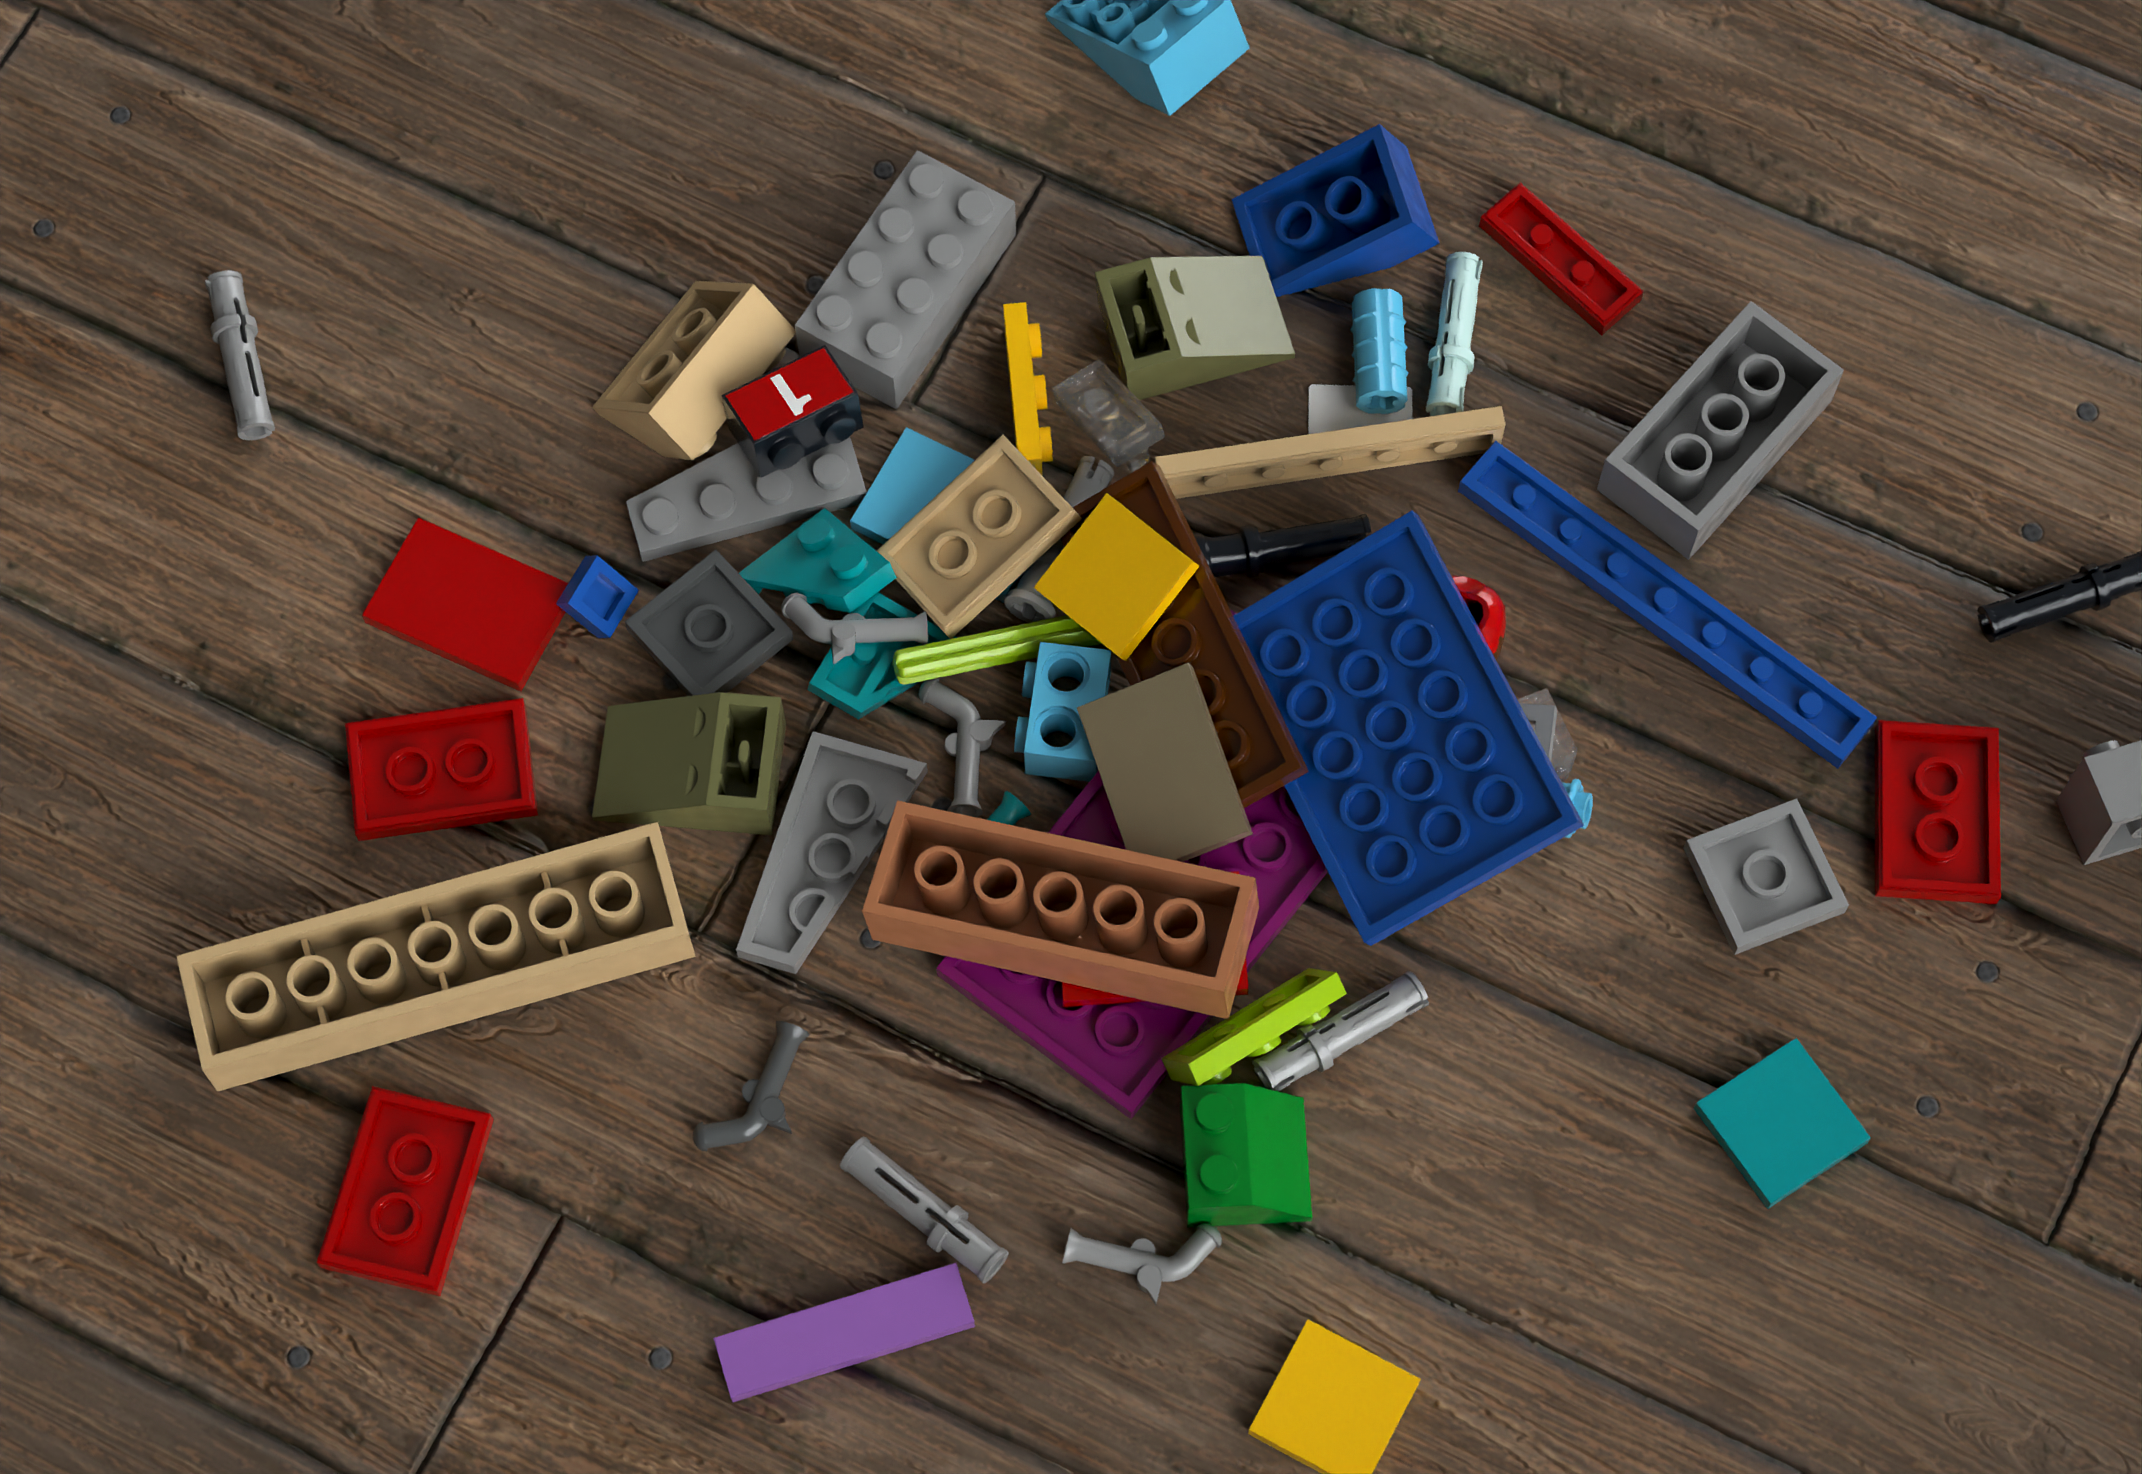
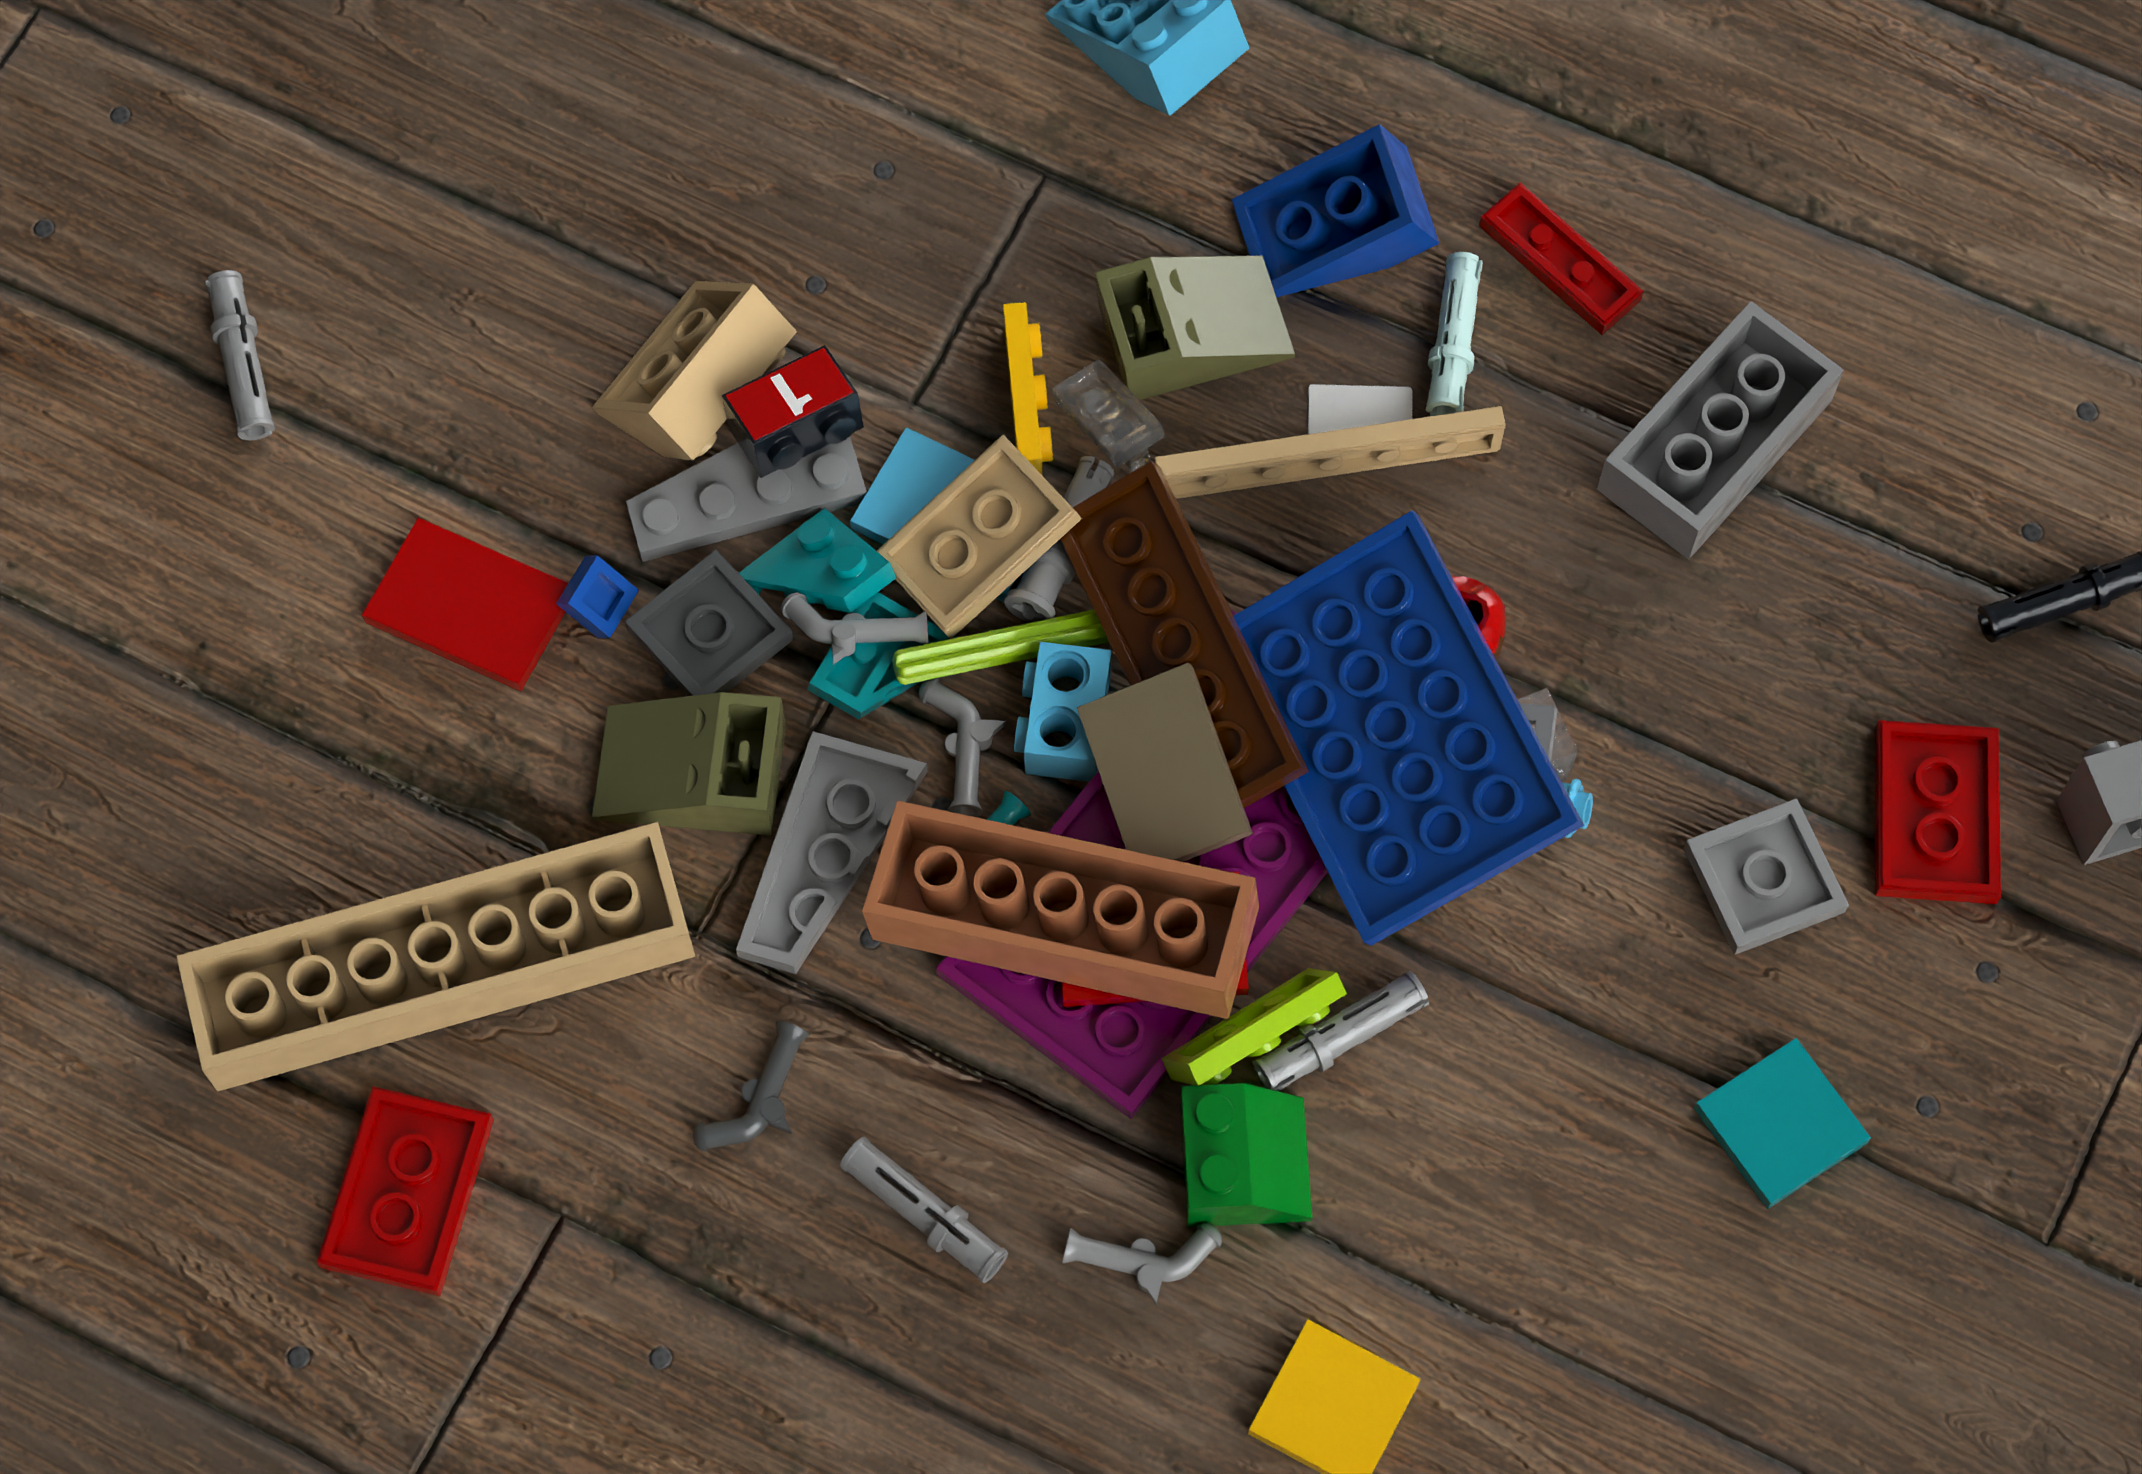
(441, 769): red tile -> none
(844, 1332): medium lavender tile -> none
(908, 277): light grey brick -> none
(1116, 577): yellow tile -> none
(1253, 550): black pin -> none
(1379, 351): medium azure axle -> none
(1667, 604): blue plate -> none

